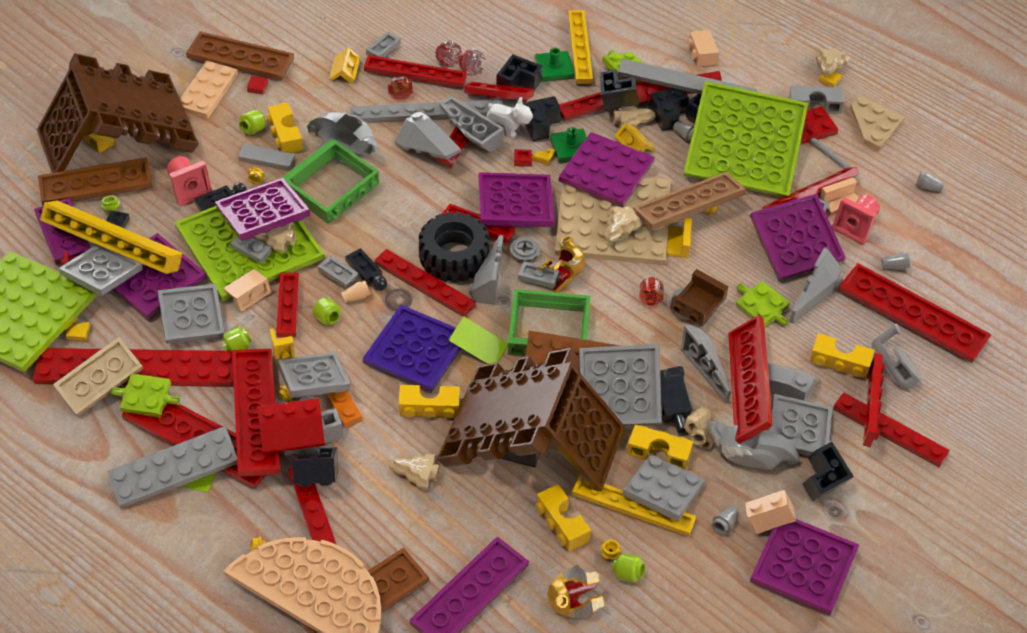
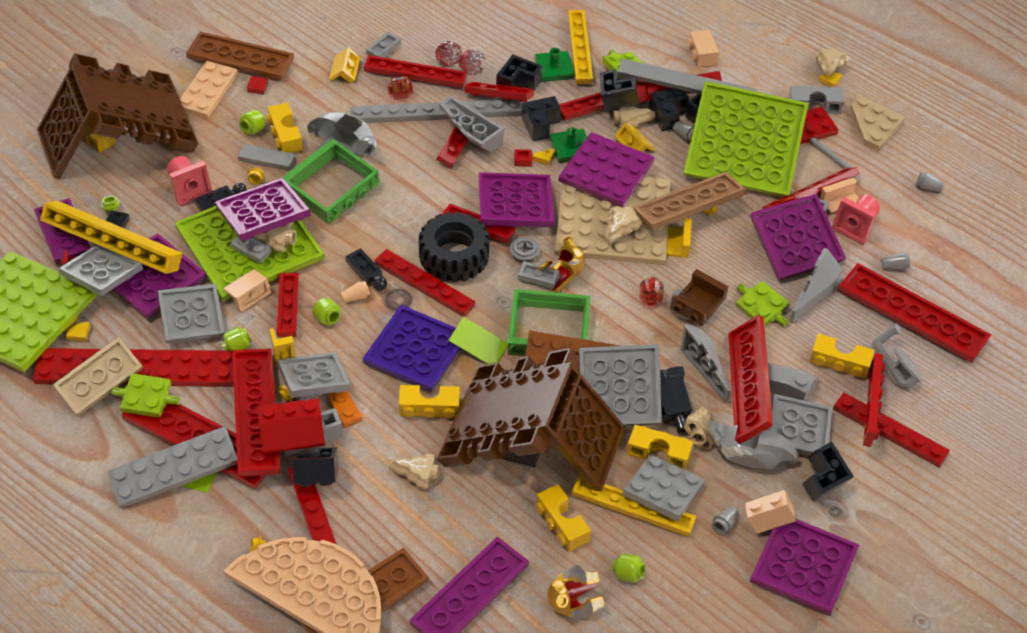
(95, 181): dark orange plate -> none
(338, 272): light grey plate -> none
(425, 135): light grey wedge -> none
(486, 279): light grey wedge -> none
(510, 117): white animal -> none
(610, 545): yellow plate -> none

